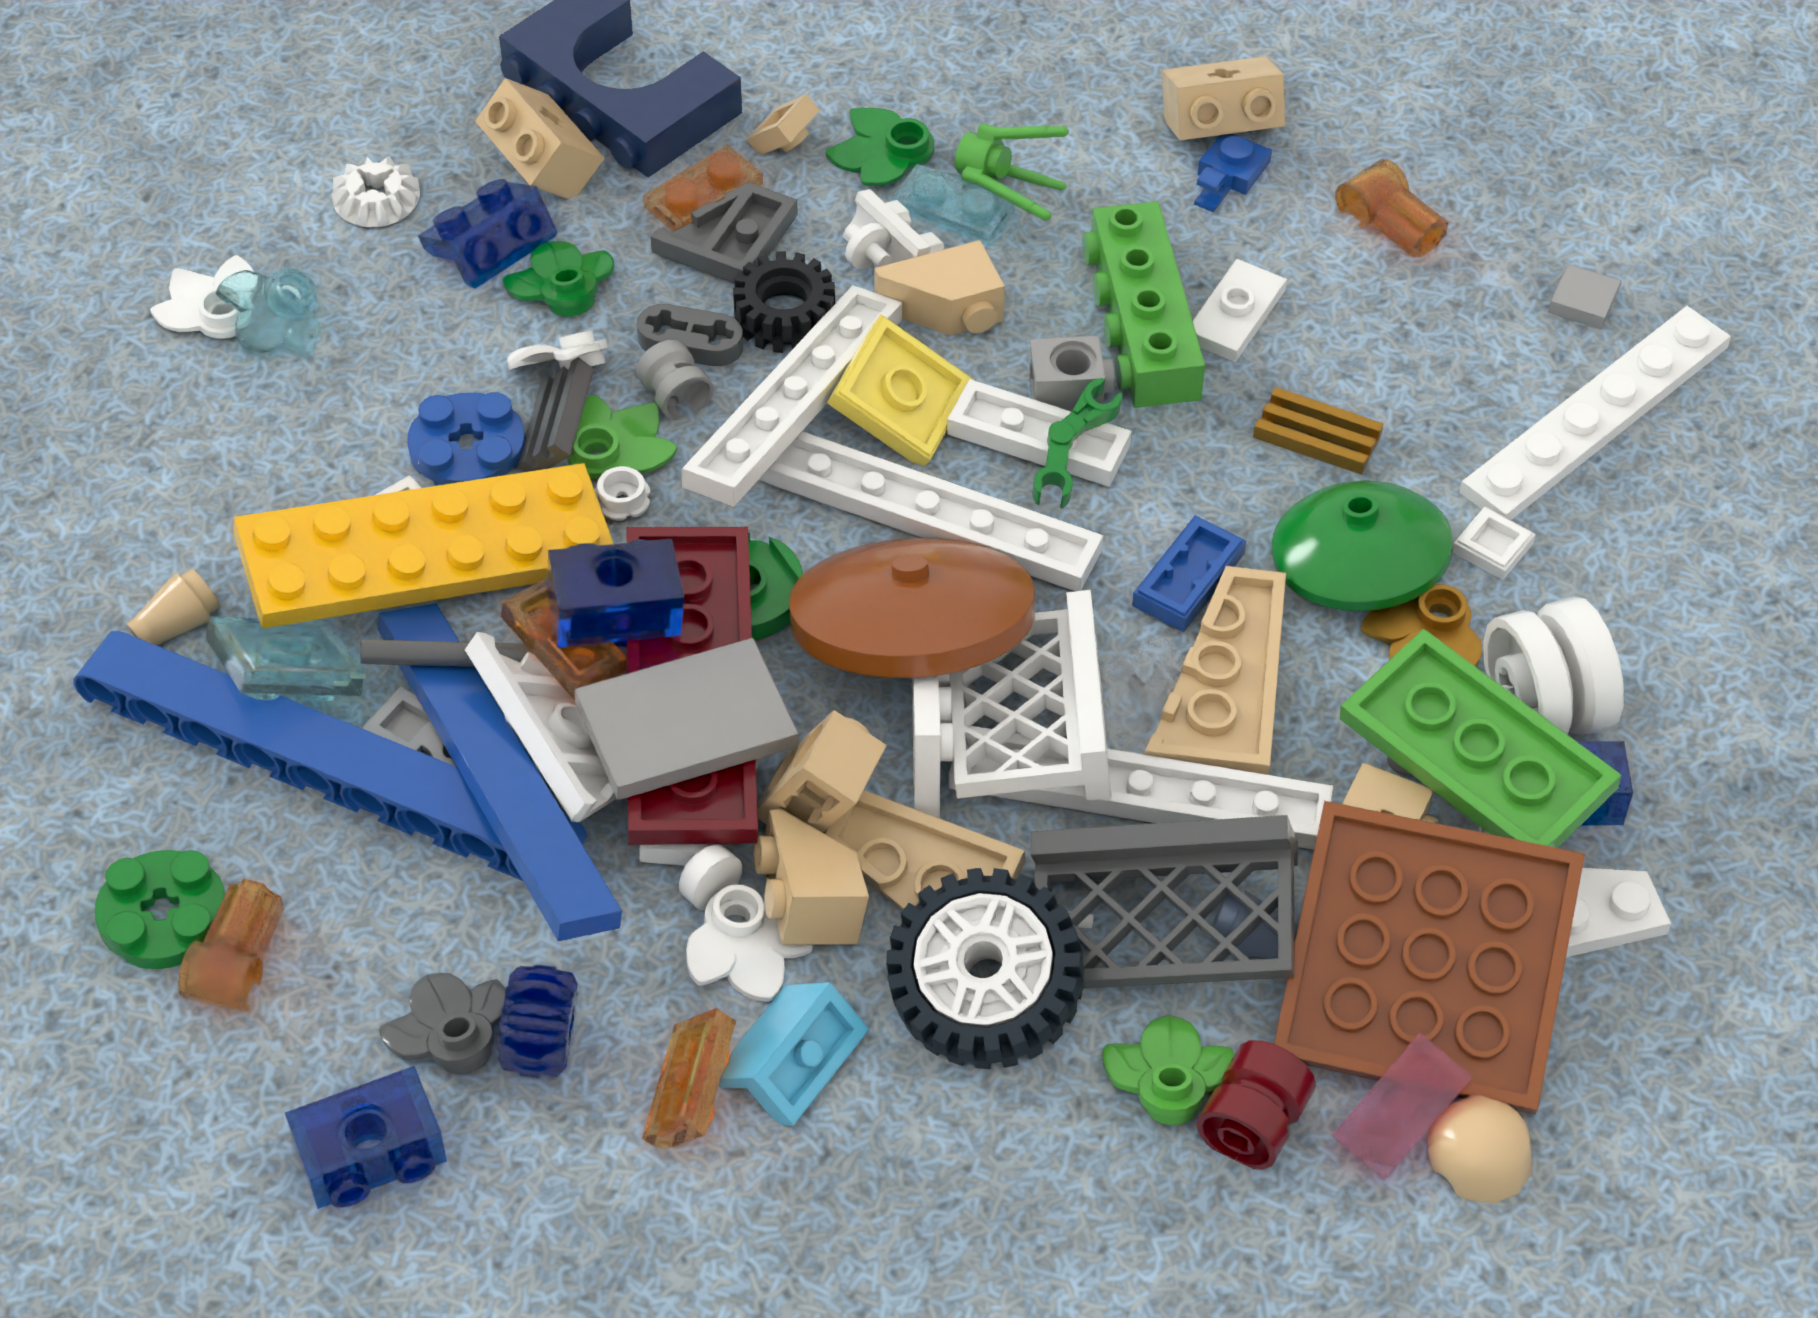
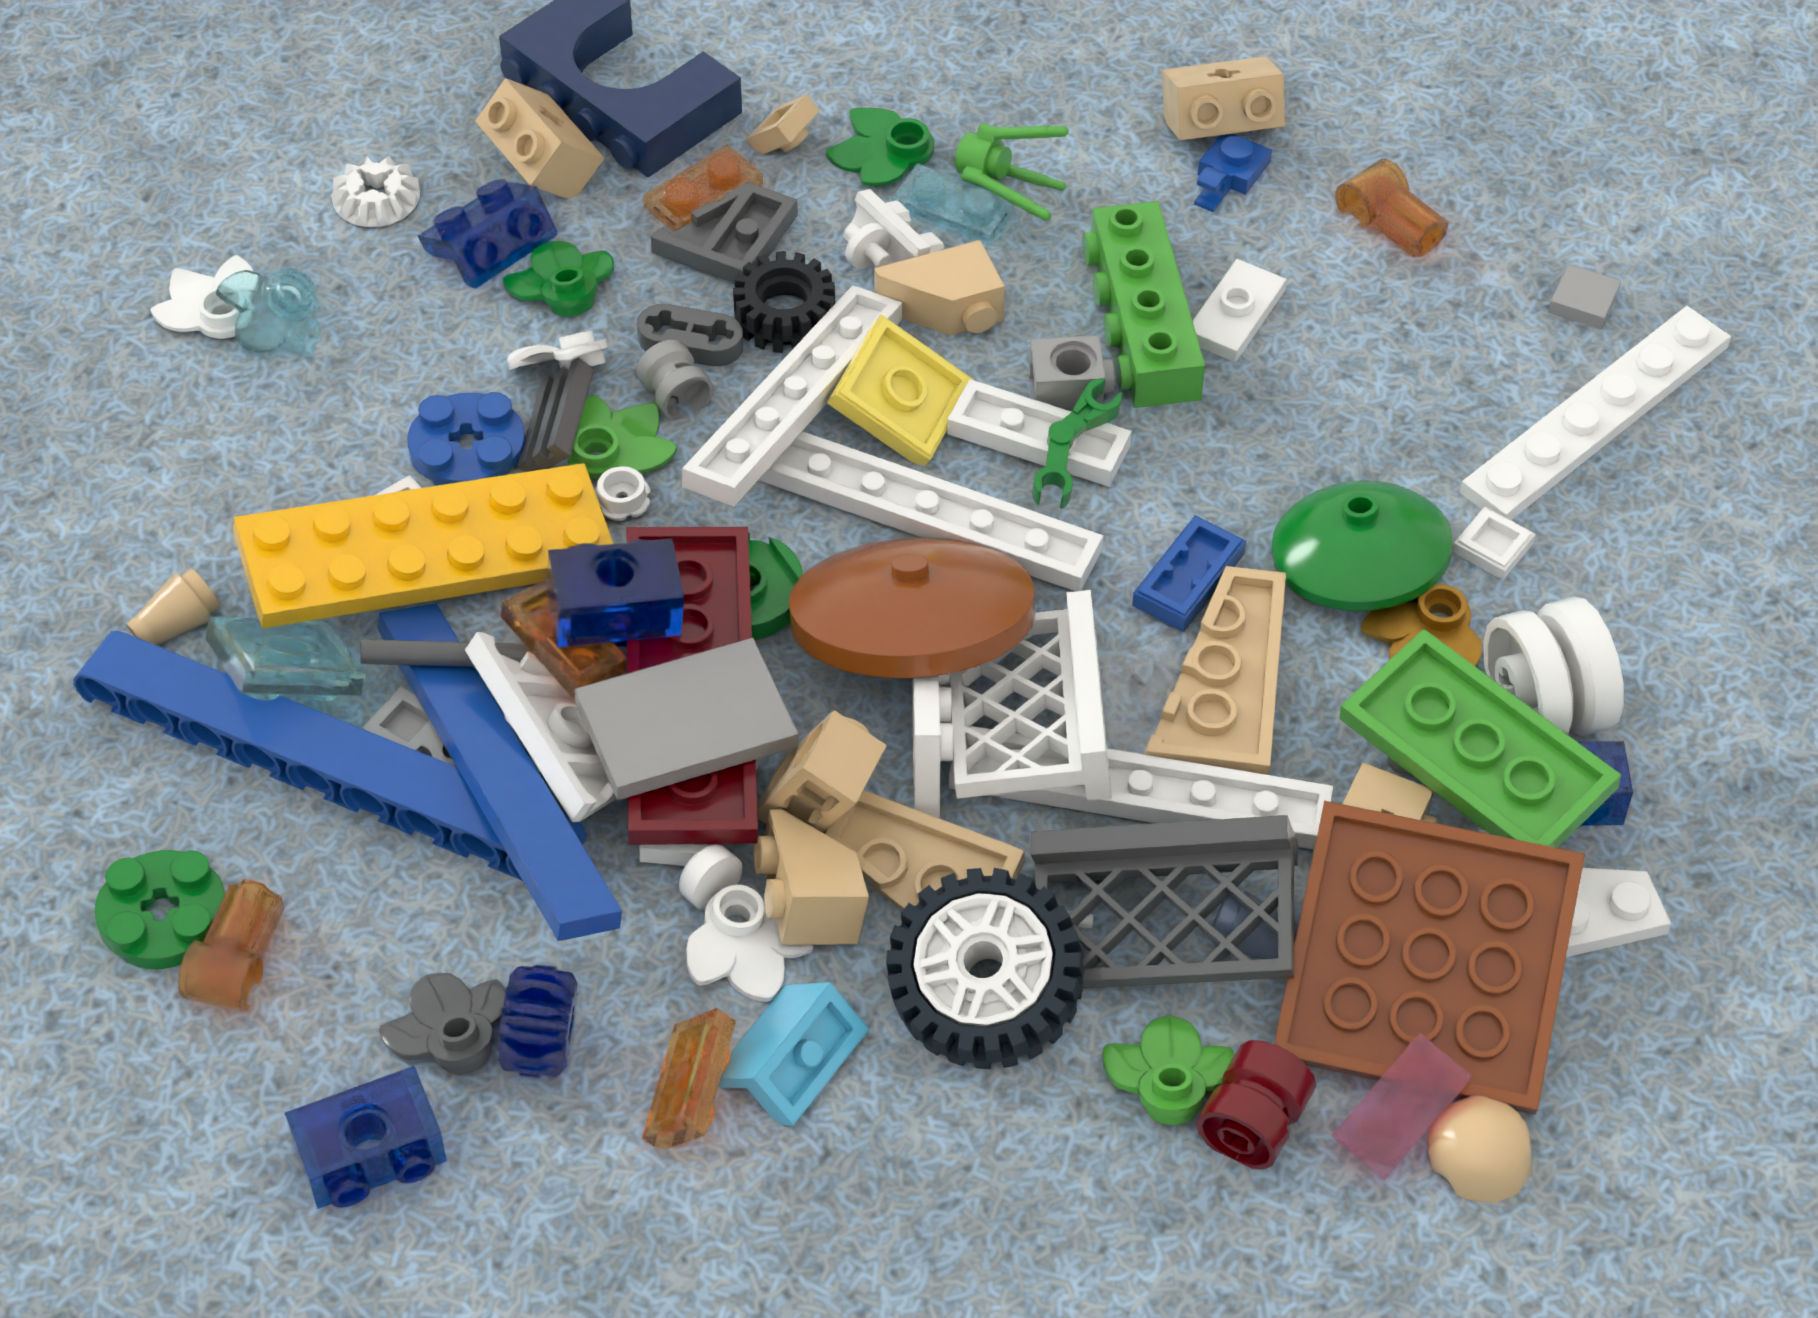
(1321, 424): pearl gold tile -> none

